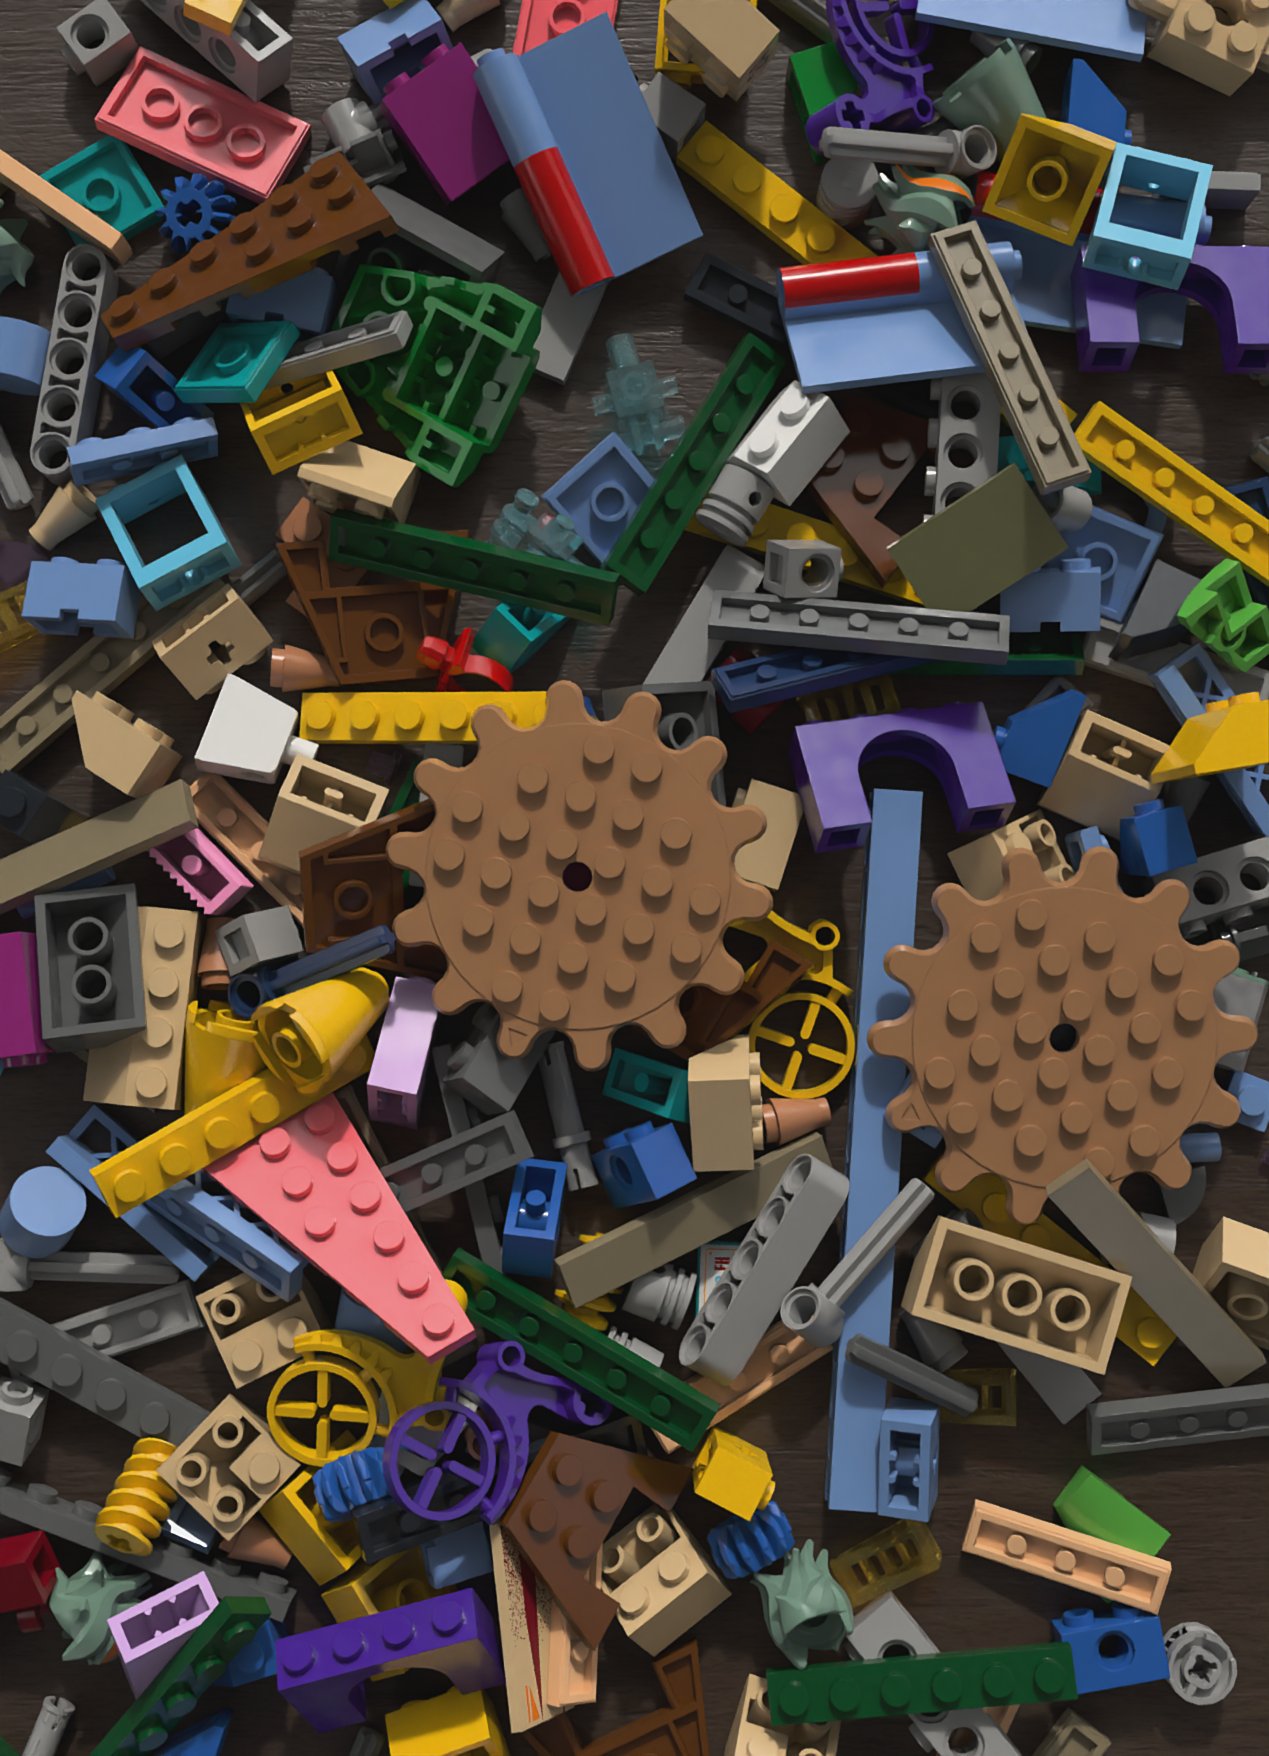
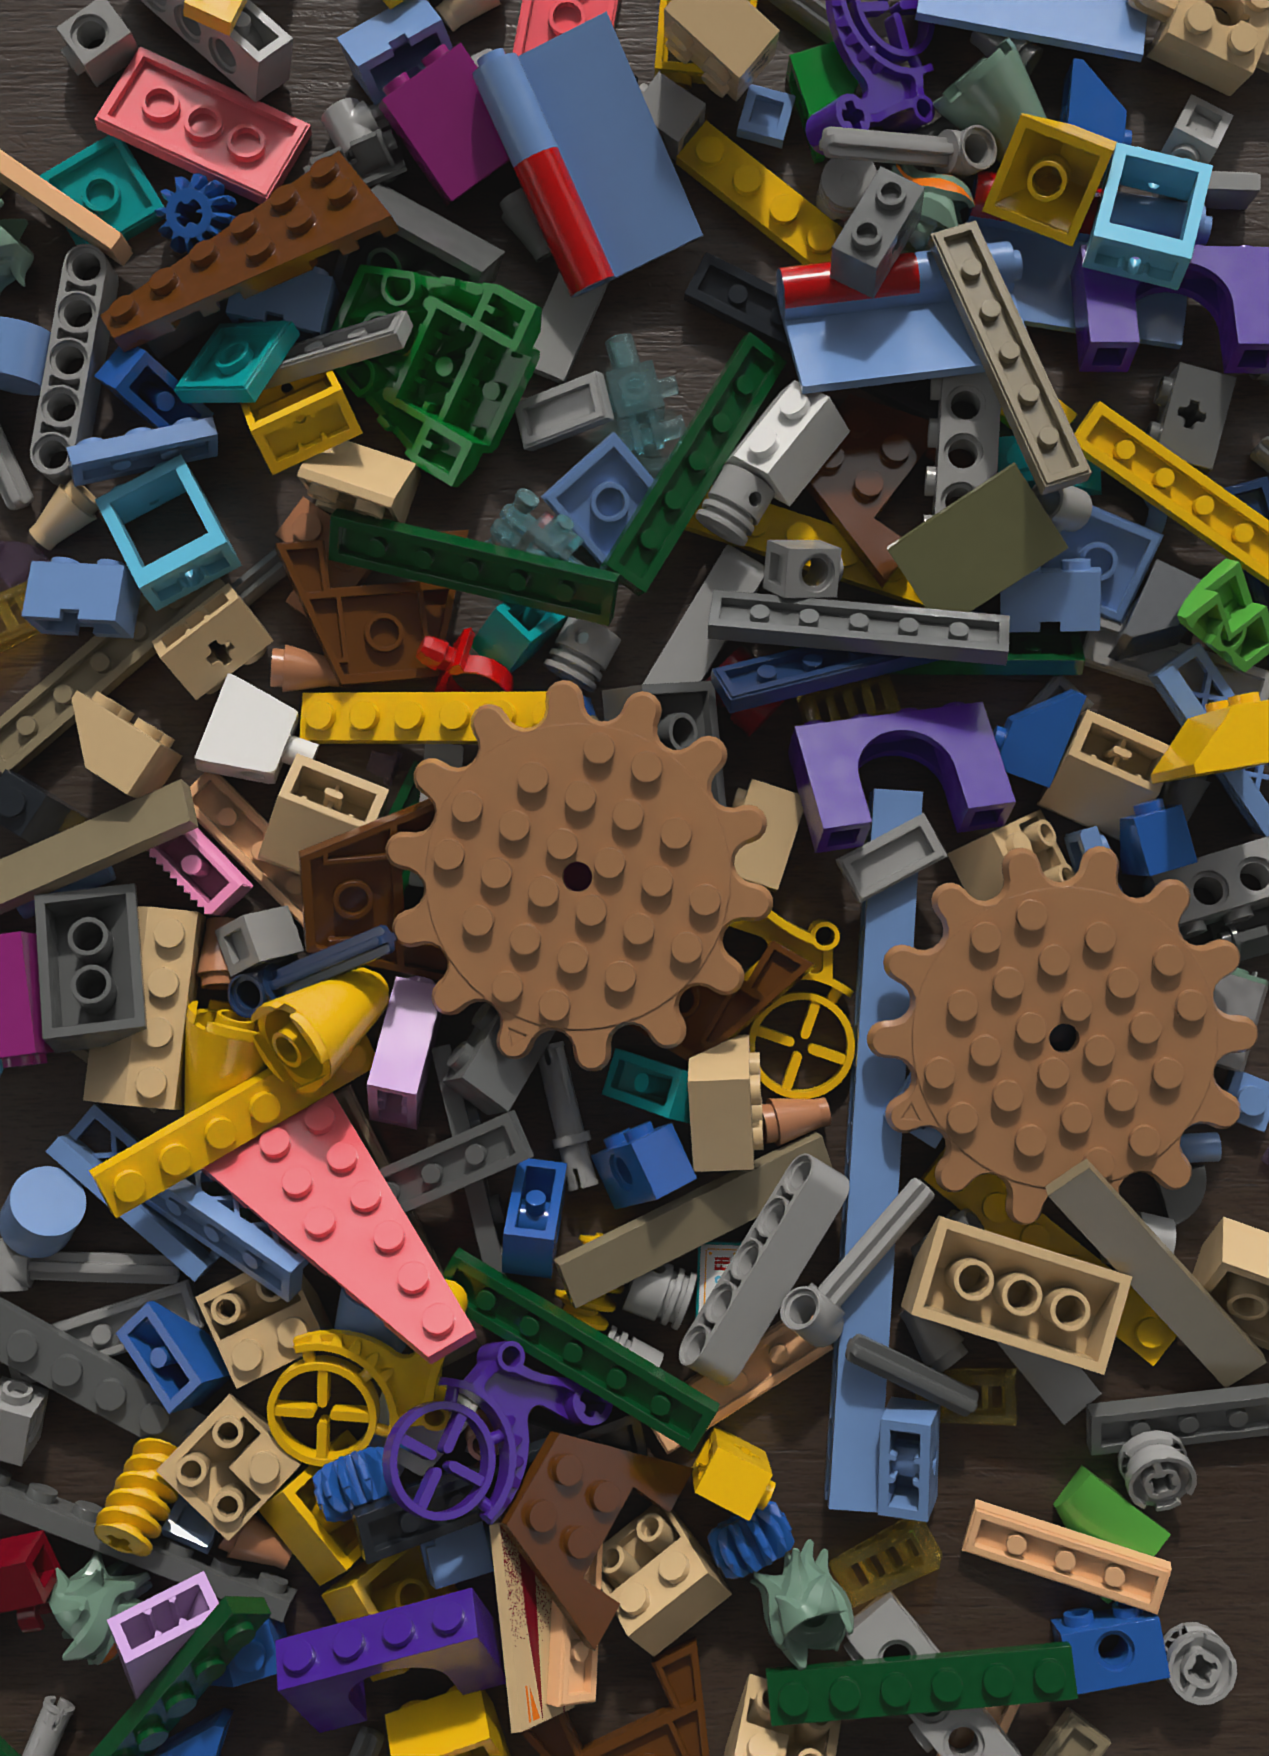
(174, 1357): none -> blue slope
(564, 411): none -> light grey tile
(582, 652): none -> light grey piece
(765, 116): none -> medium blue plate
(876, 232): none -> dark grey brick
(891, 858): none -> light grey tile
(1156, 1470): none -> light grey wheel
(1197, 131): none -> light grey bracket
(1204, 401): none -> dark grey brick

